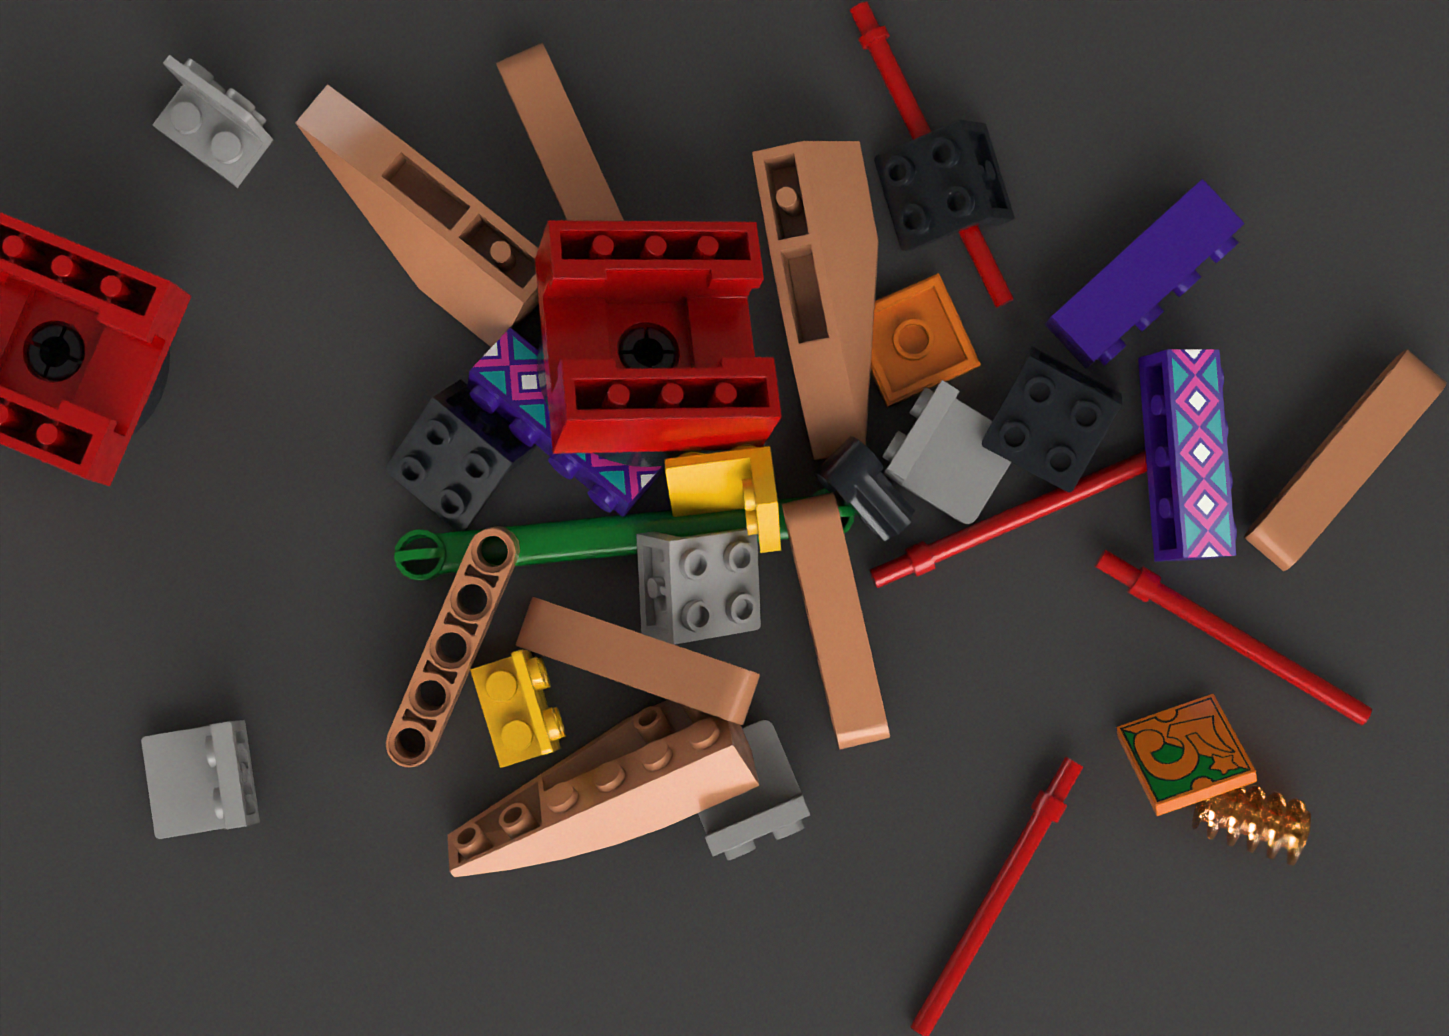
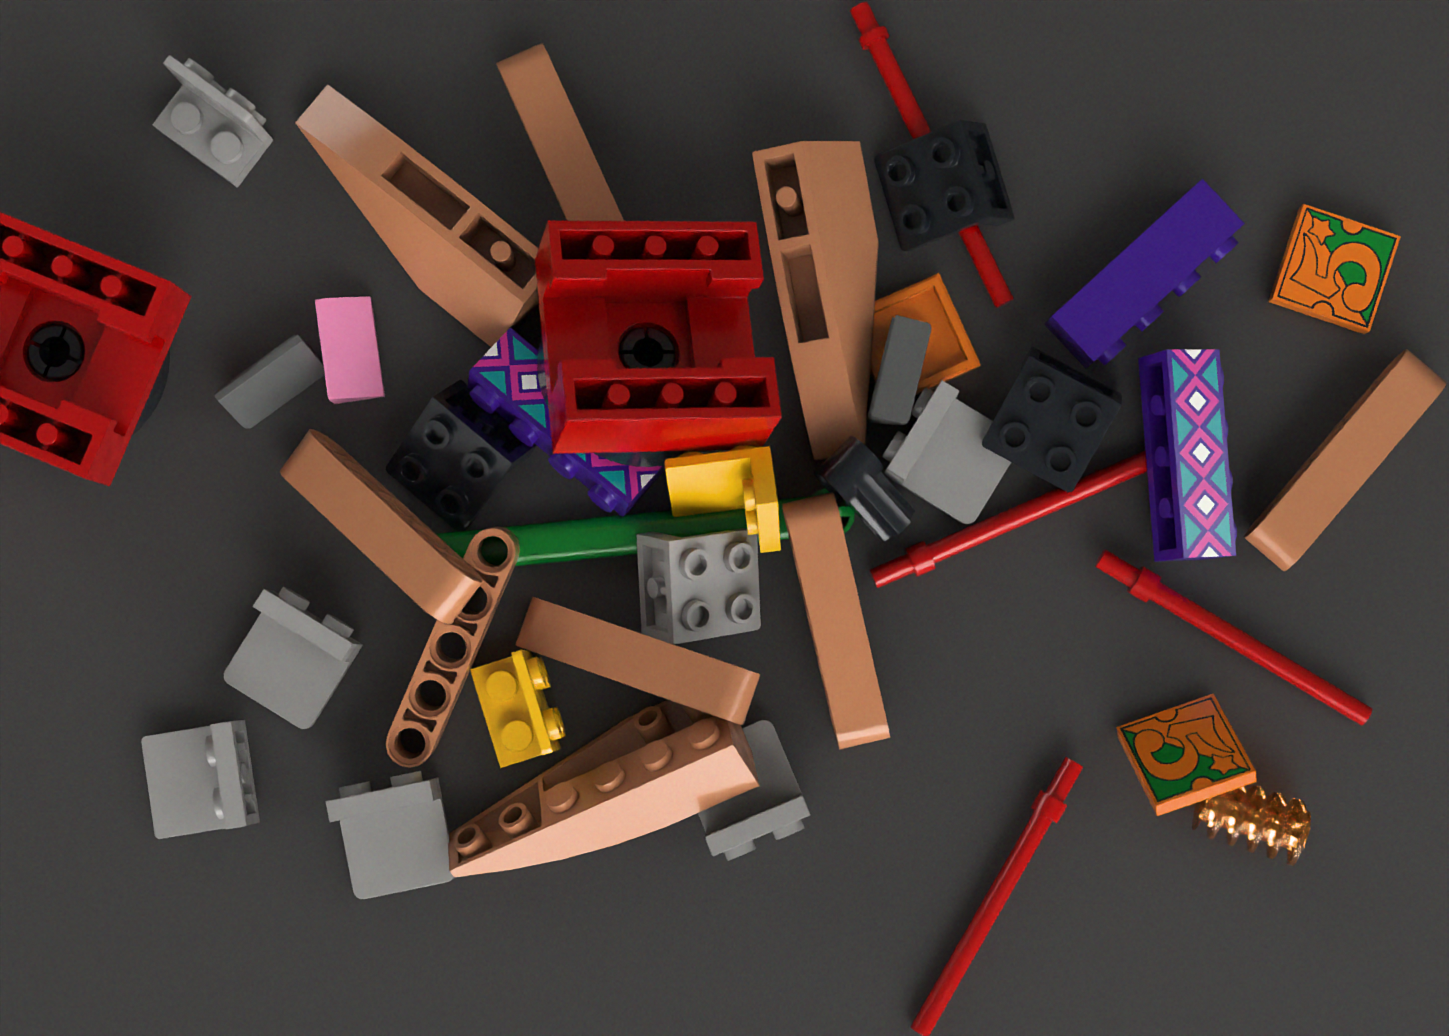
(271, 382): none -> dark grey slope
(292, 658): none -> light grey bracket
(349, 349): none -> bright pink slope
(381, 526): none -> nougat beam
(393, 835): none -> light grey bracket
(899, 371): none -> dark grey slope
(1334, 269): none -> tile

